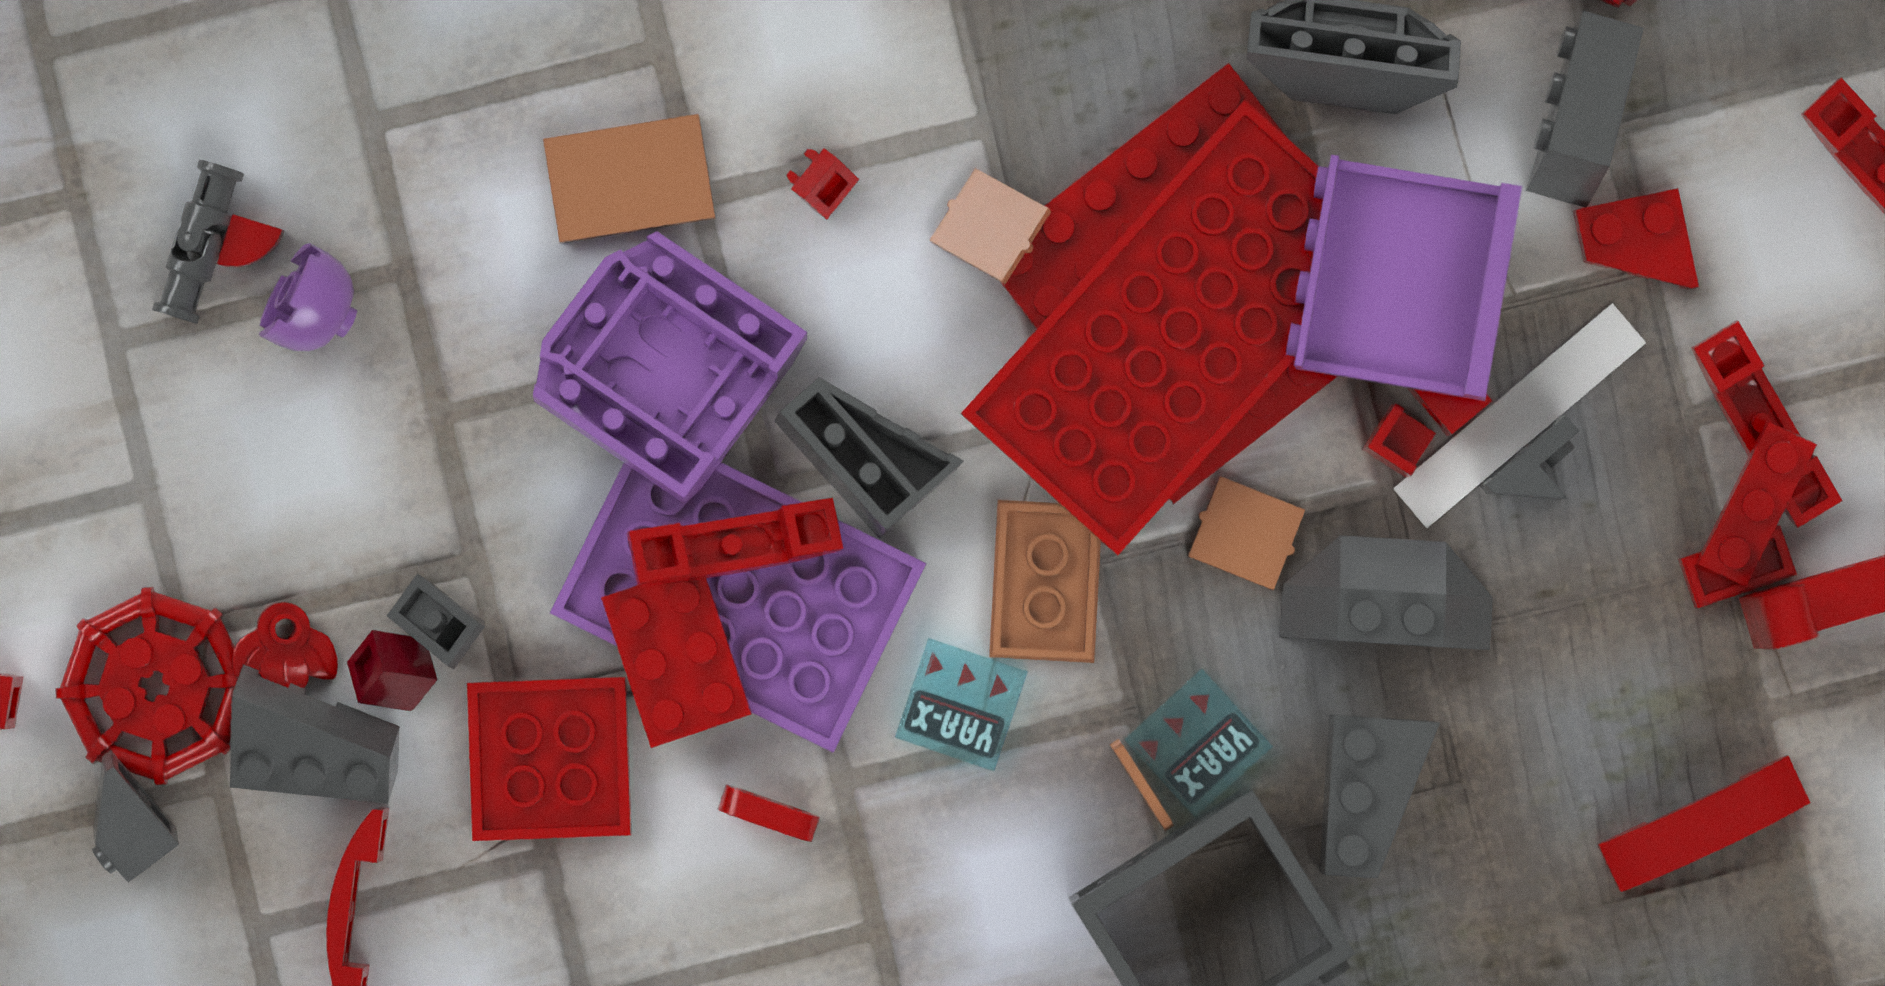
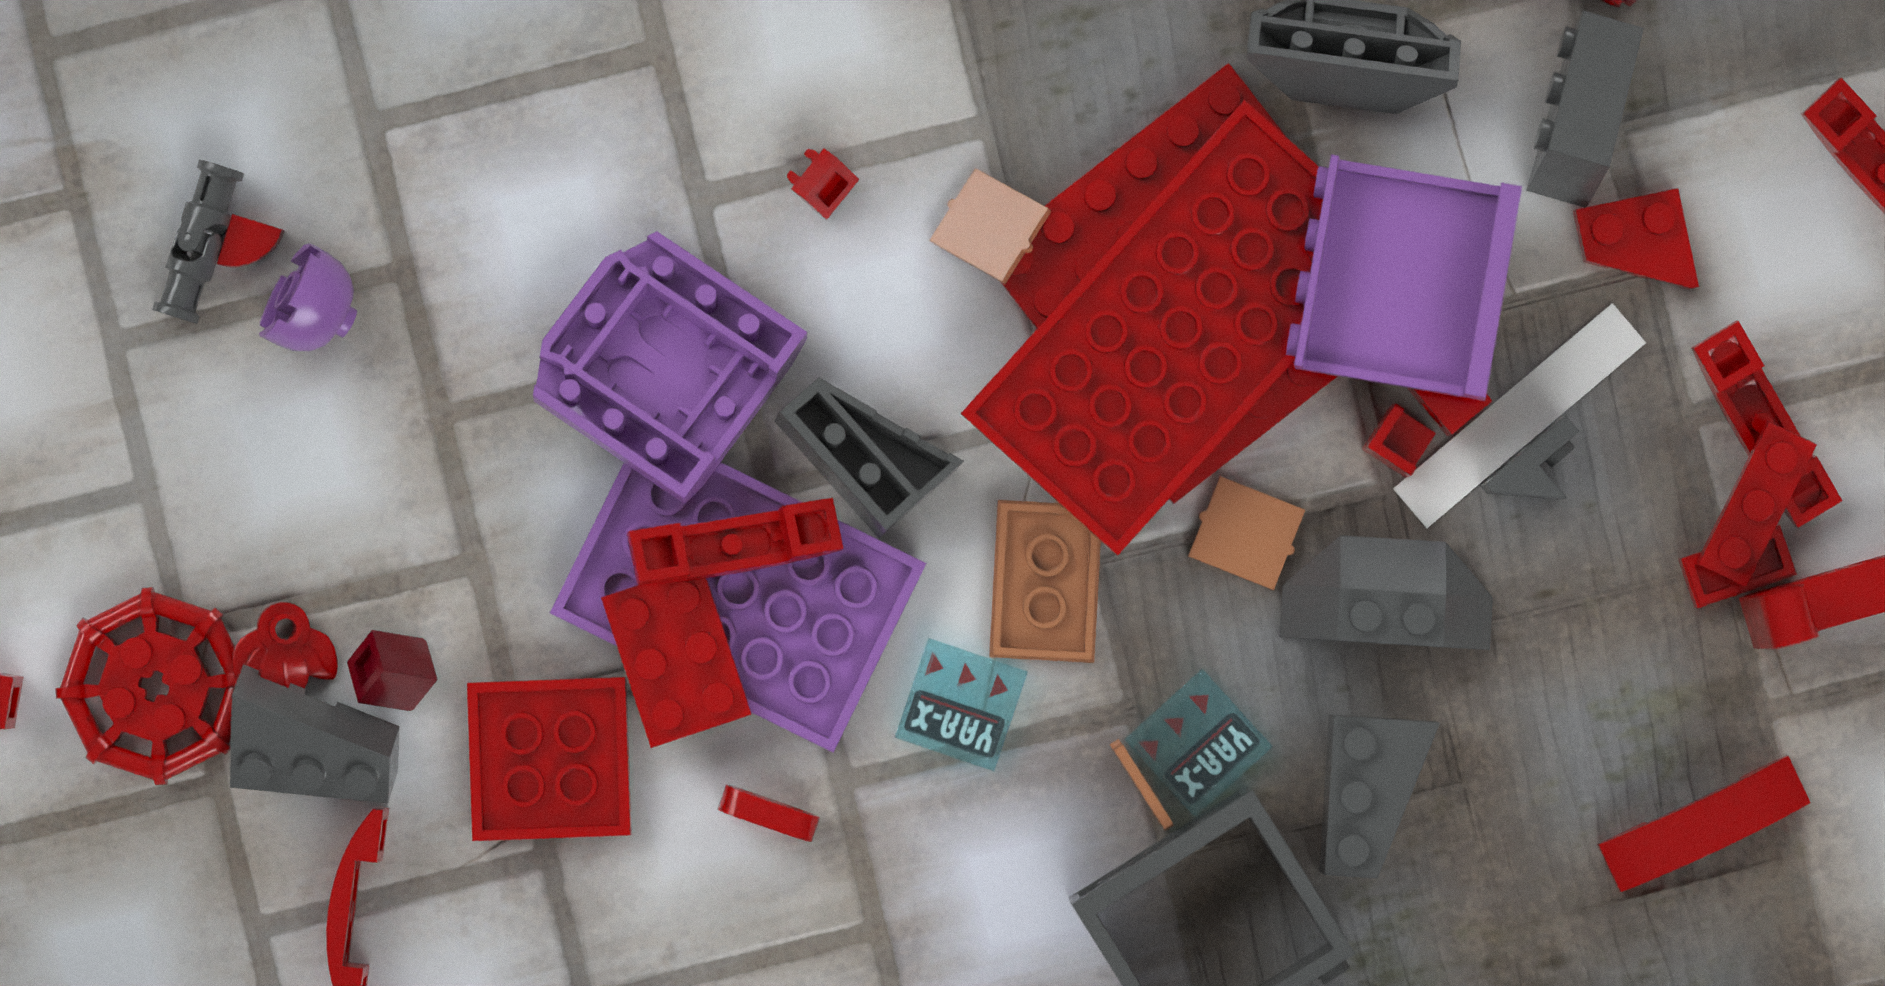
(128, 823): dark grey slope -> none
(436, 621): dark grey slope -> none
(629, 178): nougat tile -> none

